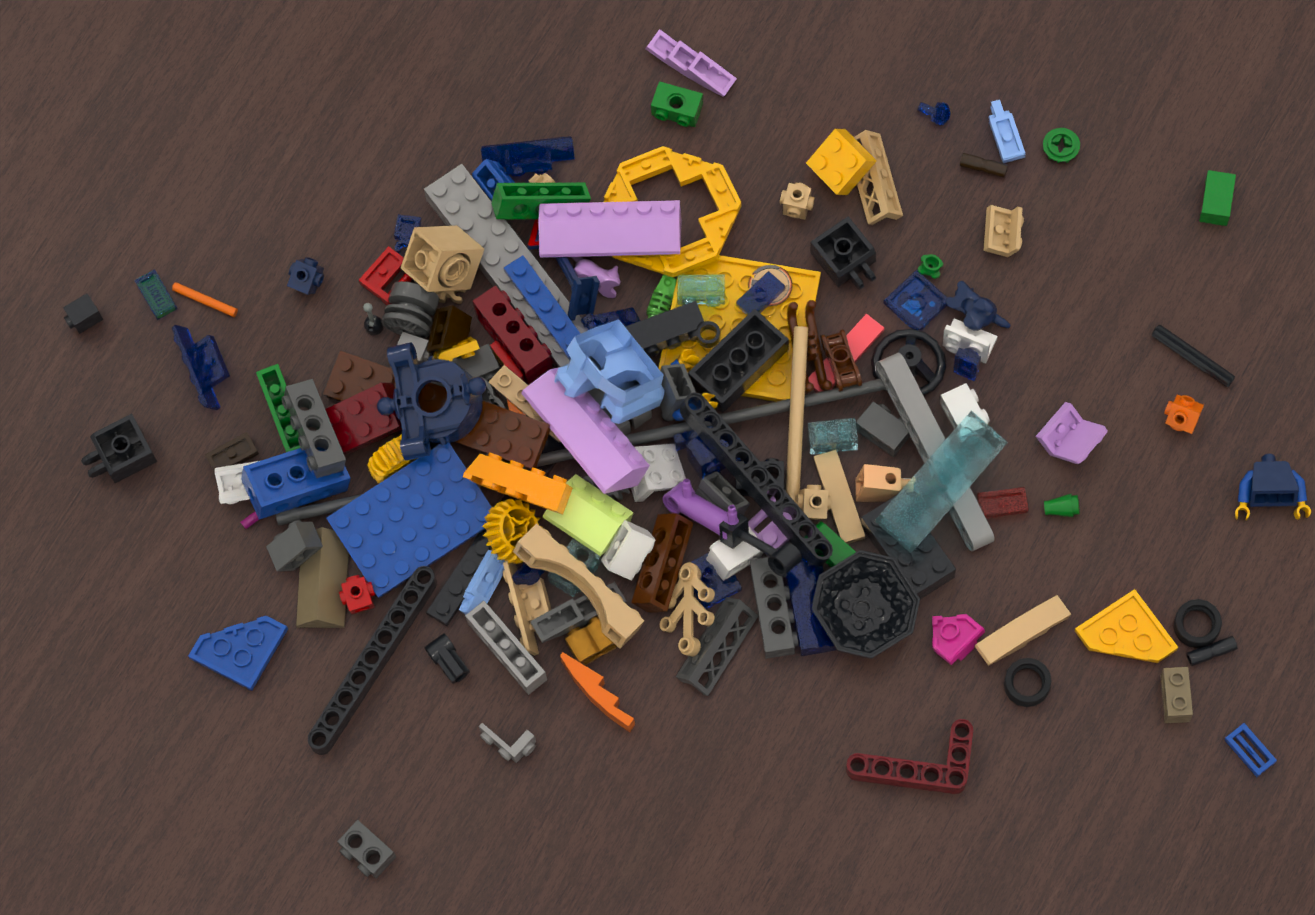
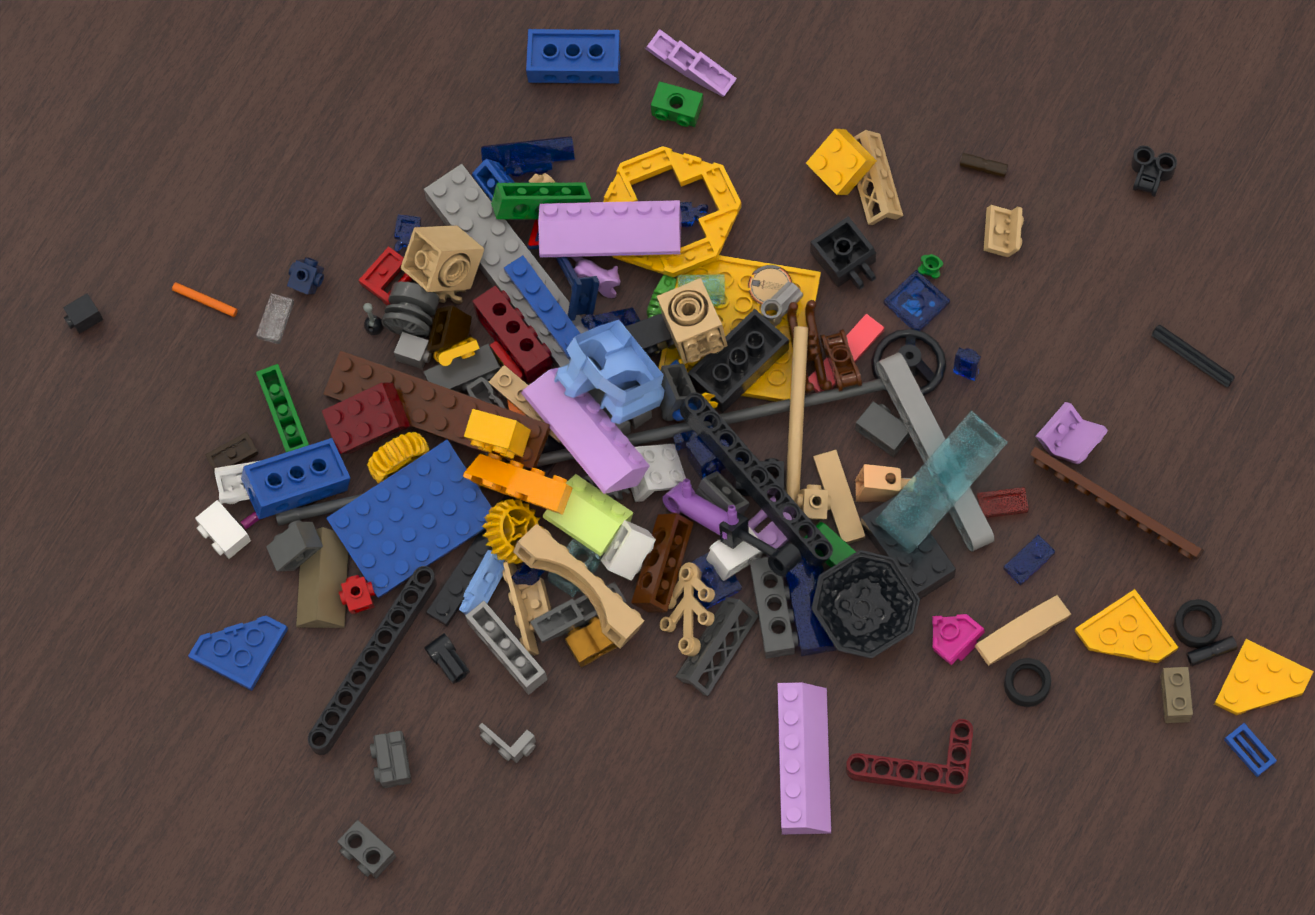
(119, 462): black hinge -> none
(155, 294): tile -> none
(203, 363): clear blue bracket -> none
(222, 529): none -> white brick
(275, 318): none -> clear plate
(306, 395): dark grey brick -> none
(391, 759): none -> dark grey brick
(443, 426): dark blue piece -> none
(497, 434): none -> yellow brick
(573, 56): none -> blue brick
(591, 685): orange slope -> none
(691, 214): none -> clear blue plate
(692, 321): none -> tan brick
(761, 294): clear blue plate -> none
(780, 302): none -> light grey piece
(797, 200): tan brick -> none
(804, 759): none -> lavender slope
(832, 435): clear light blue brick -> none
(939, 114): clear blue plate -> none
(958, 404): white brick -> none
(960, 336): white bracket -> none
(978, 310): dark blue animal -> none
(1005, 133): light blue hinge -> none
(1029, 560): none -> clear blue plate
(1054, 138): green gear -> none
(1063, 506): green cone -> none
(1123, 509): none -> reddish brown plate
(1150, 172): none -> black piece
(1183, 413): orange brick -> none
(1217, 198): green panel -> none
(1261, 680): none -> yellow plate
(1272, 485): dark blue torso -> none

